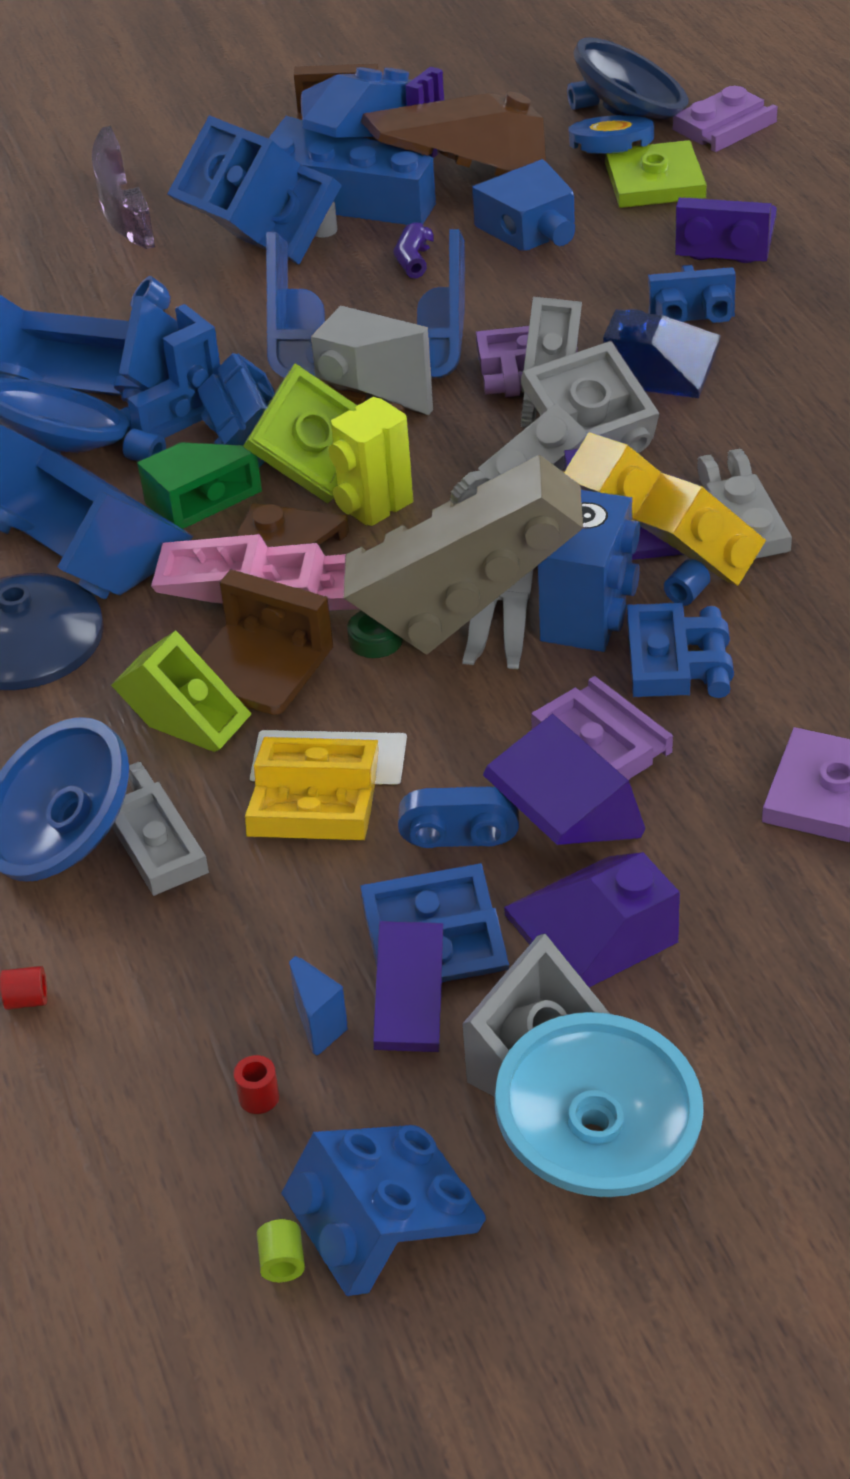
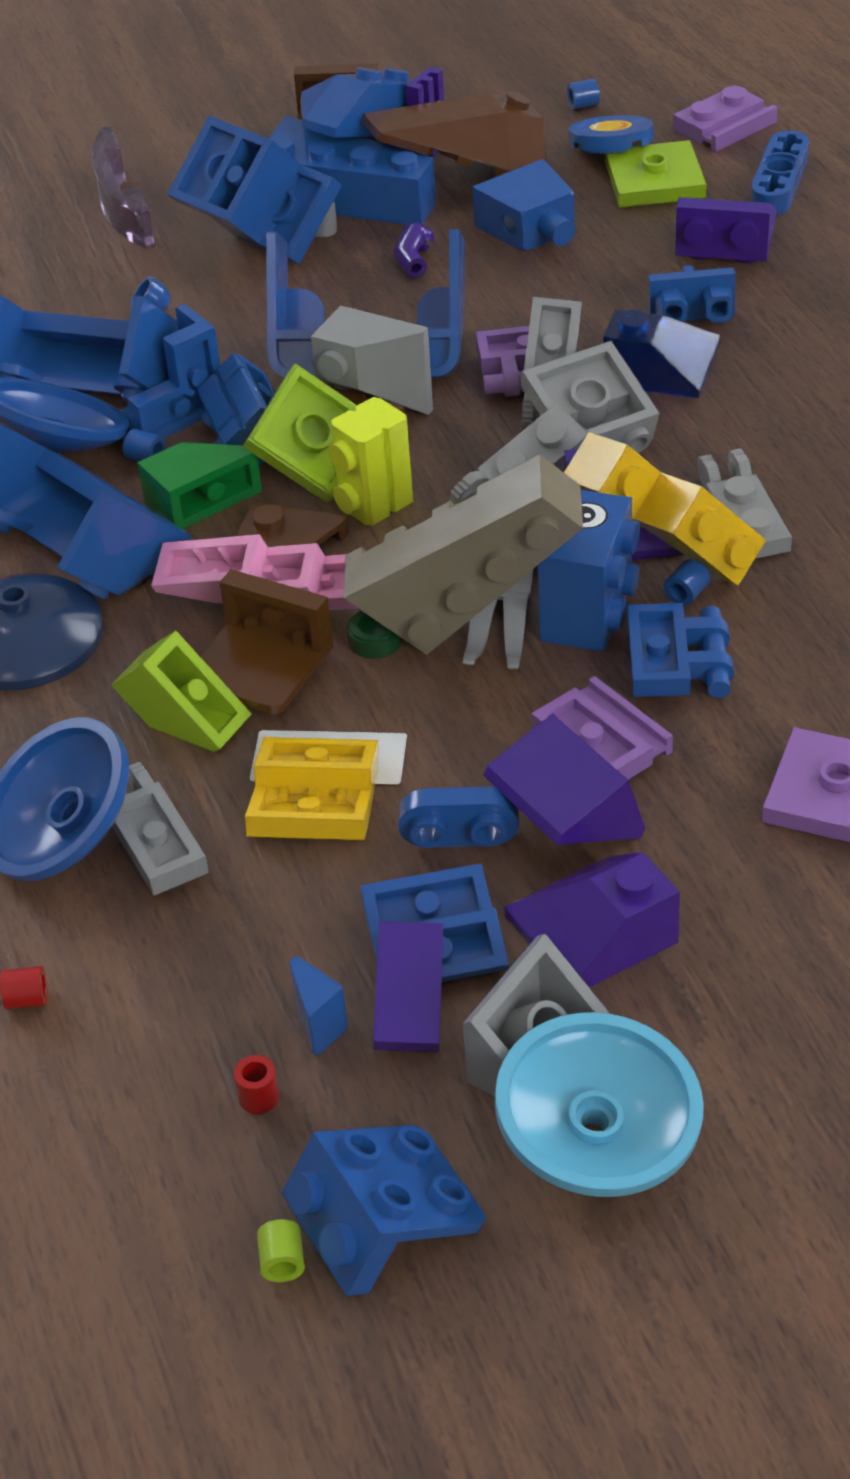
(628, 80): dark blue dish -> none
(781, 170): none -> blue beam

